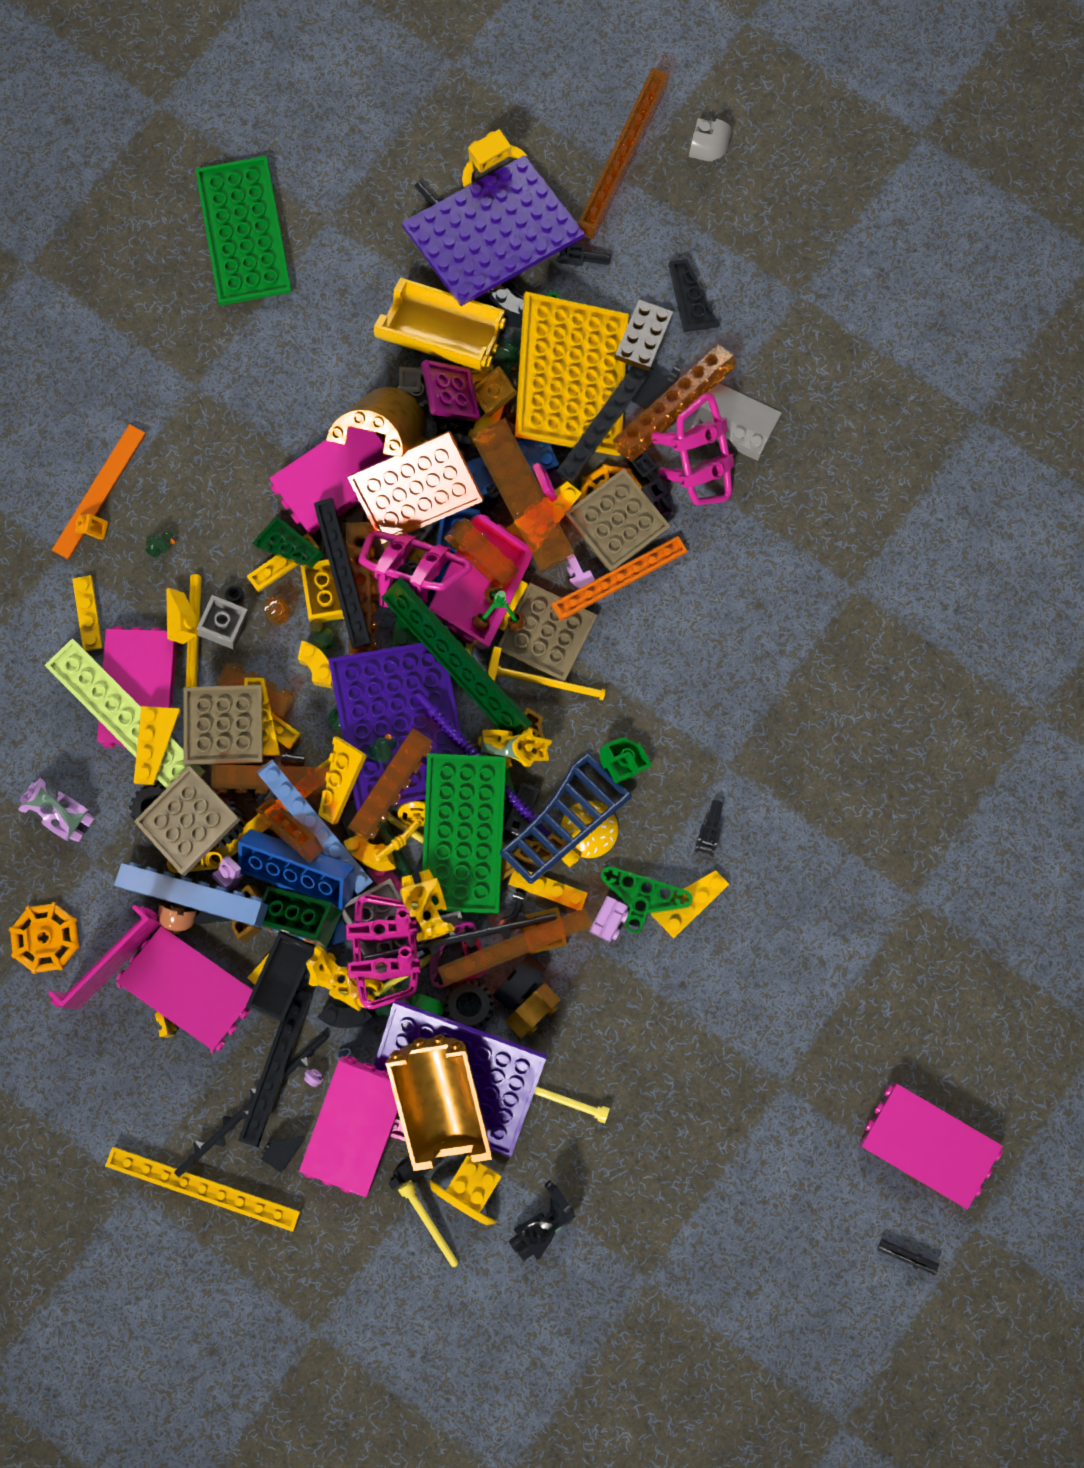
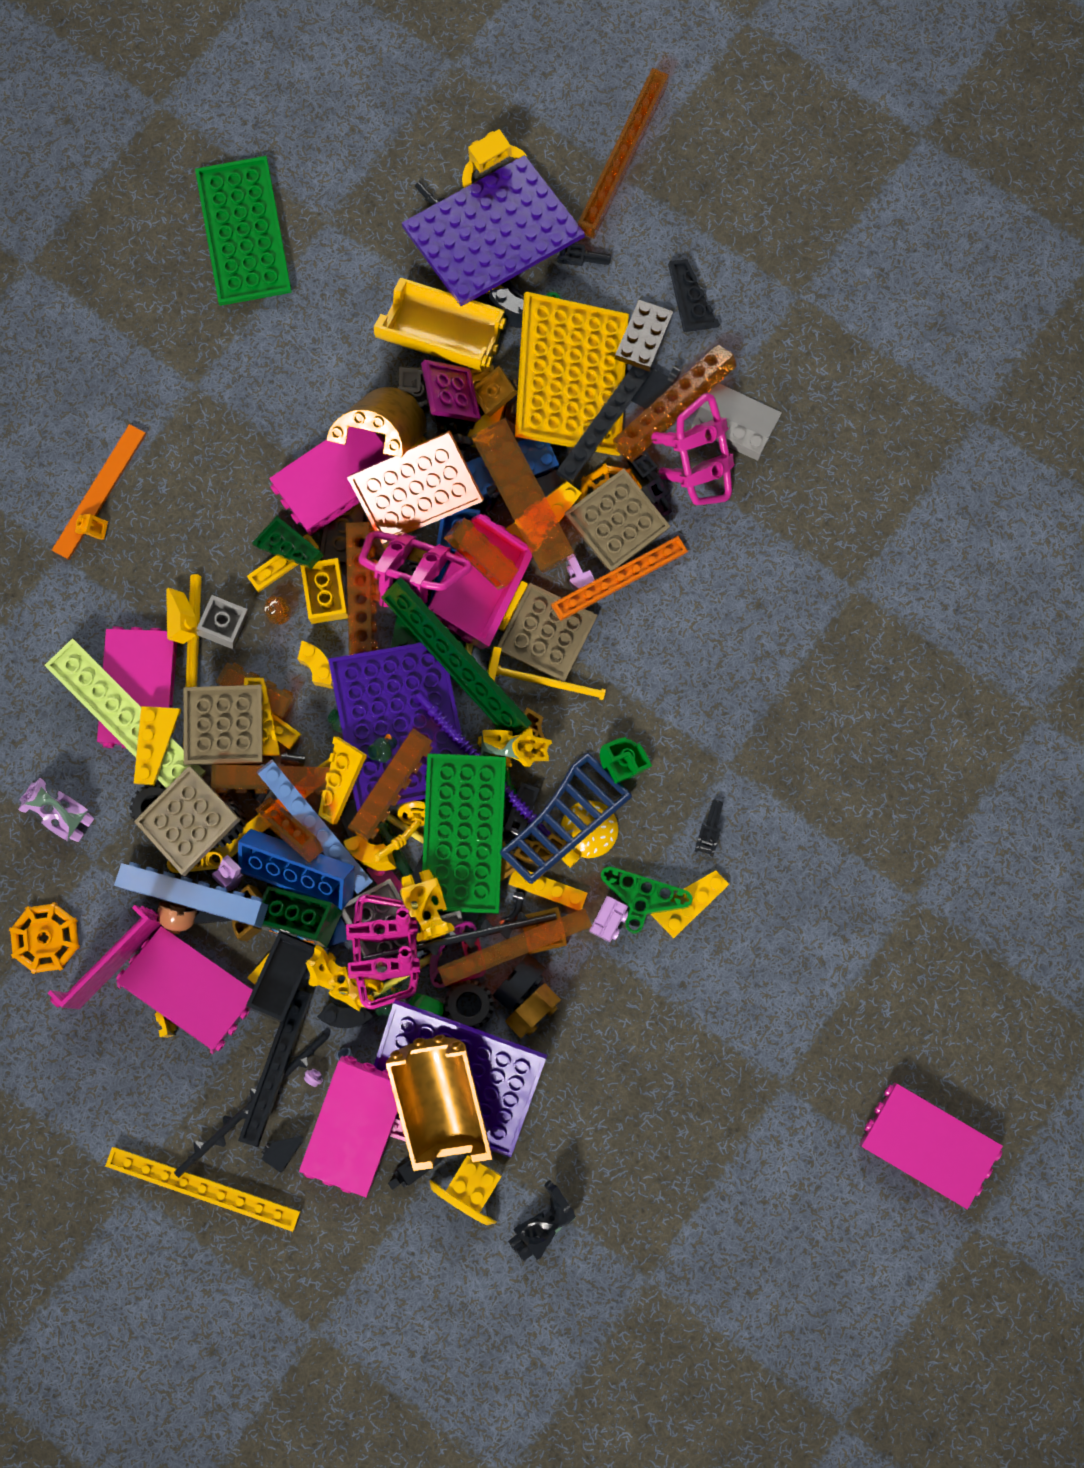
(87, 613): yellow plate -> none
(159, 545): clear green animal -> none
(230, 591): black plate -> none
(323, 635): clear green animal -> none
(342, 573): black plate -> none
(408, 1191): light yellow piece -> none
(427, 530): flat silver bar -> none
(497, 597): reddish brown plant -> none
(510, 354): clear green animal -> none
(545, 482): dark pink tile -> none
(600, 1113): light yellow piece -> none
(710, 140): light grey brick -> none
(909, 1257): black pin -> none

